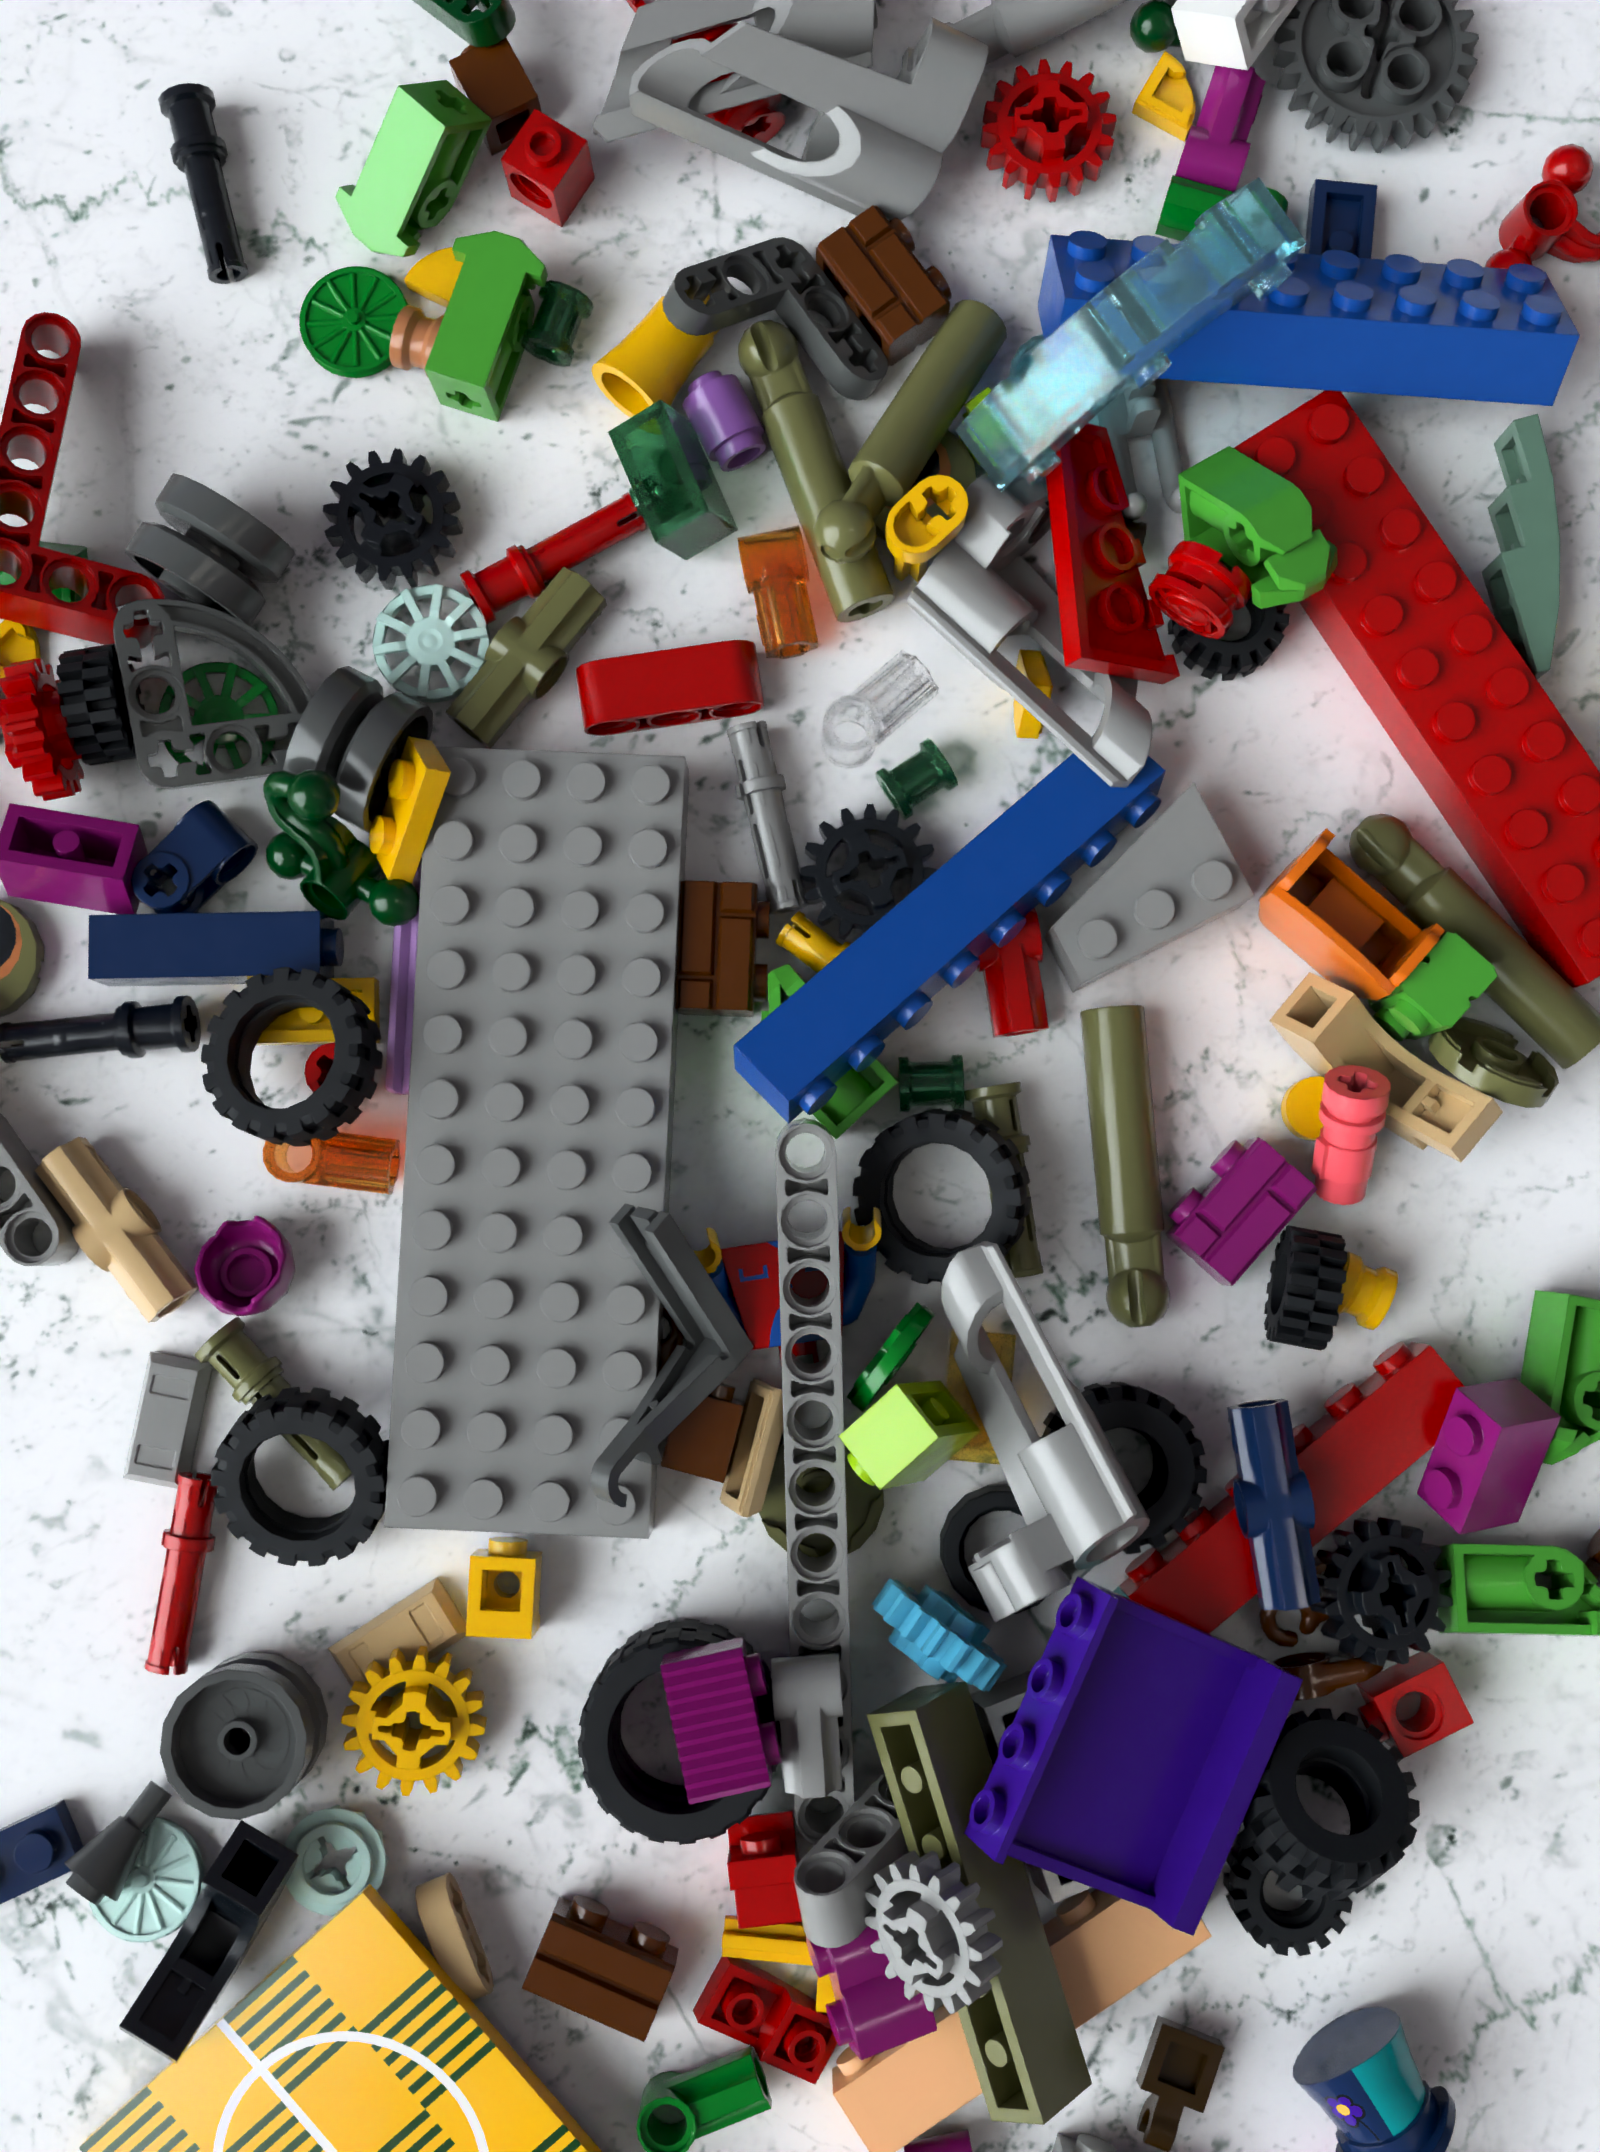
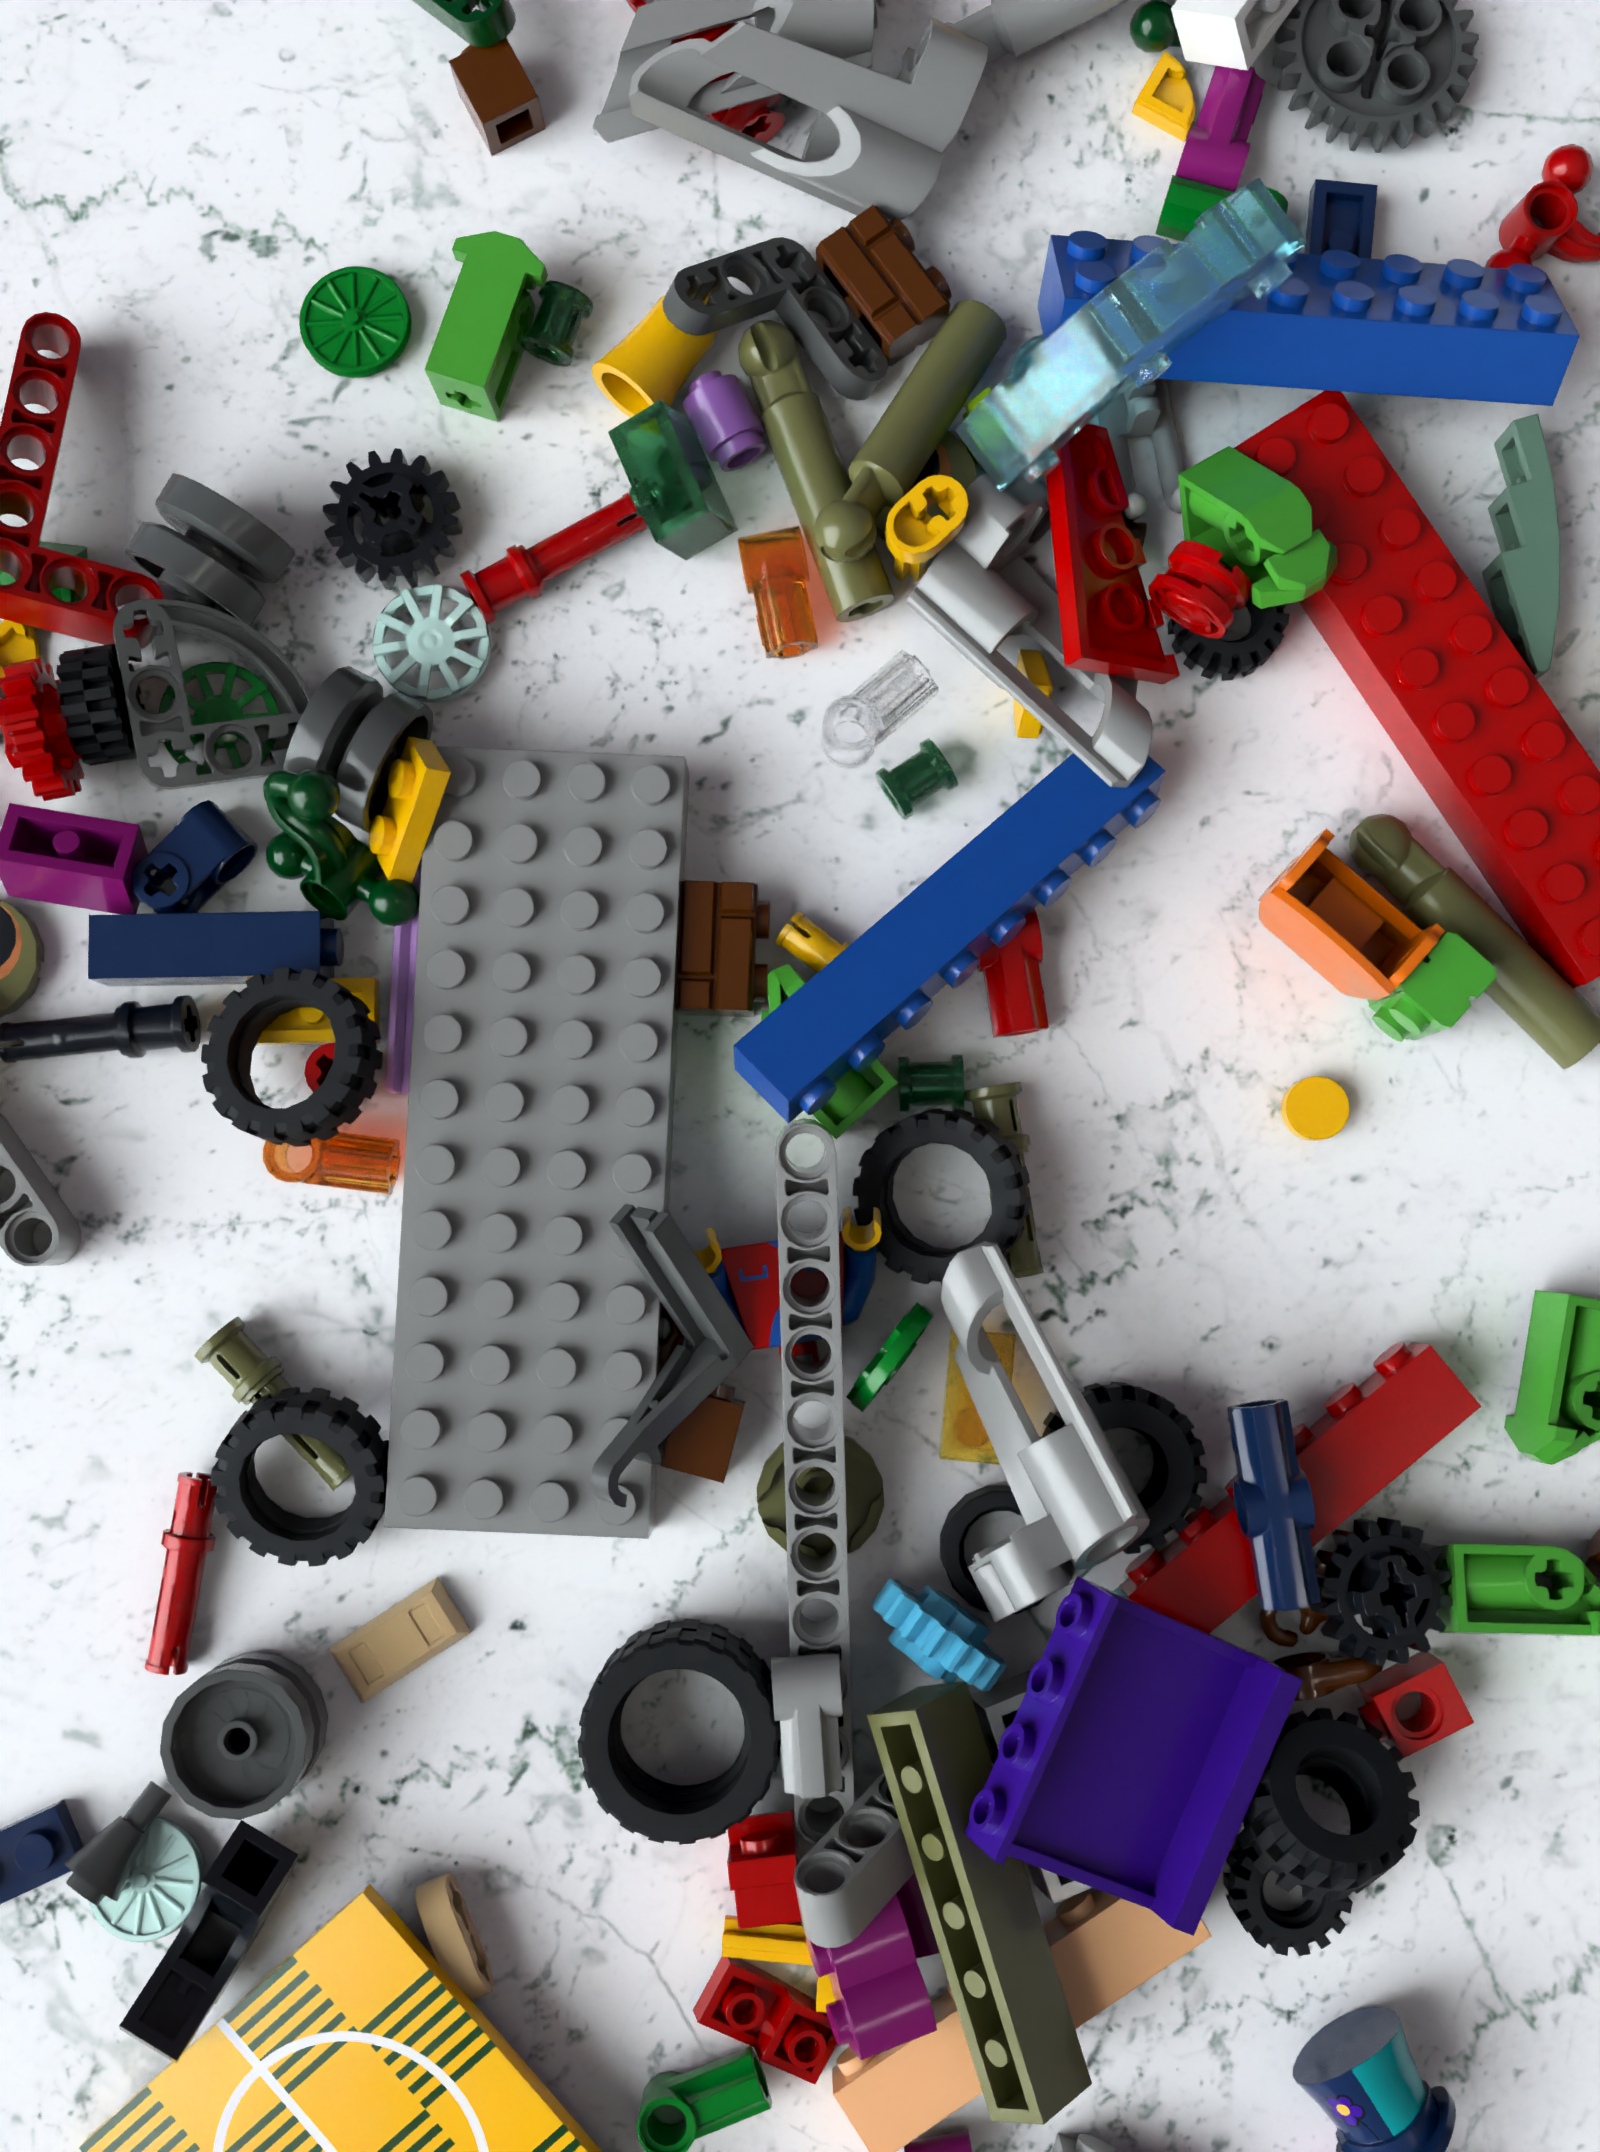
(116, 1229): tan piece -> none
(167, 1419): light grey tile -> none
(201, 157): black pin -> none
(245, 1267): magenta hair -> none
(328, 1890): light aqua gear -> none
(389, 1721): yellow gear -> none
(412, 338): nougat wheel -> none
(414, 167): piece -> none
(435, 276): yellow tile -> none
(488, 1607): yellow brick -> none
(527, 657): olive piece -> none
(548, 167): red brick -> none
(602, 1966): reddish brown brick -> none
(669, 687): red beam -> none
(718, 1719): magenta brick -> none
(754, 1450): tan tile -> none
(764, 803): light grey pin -> none
(859, 849): black gear -> none
(907, 1434): brick -> none
(933, 1931): light grey gear -> none
(1056, 105): red gear -> none
(1125, 1162): olive piece -> none
(1155, 893): light grey wedge -> none
(1178, 2073): dark brown plate -> none
(1239, 1209): magenta brick -> none
(1305, 1288): black tyre -> none
(1351, 1114): coral axle -> none
(1367, 1292): yellow wheel -> none
(1424, 1106): tan arch -> none
(1488, 1455): magenta brick -> none
(1489, 1063): olive tile -> none

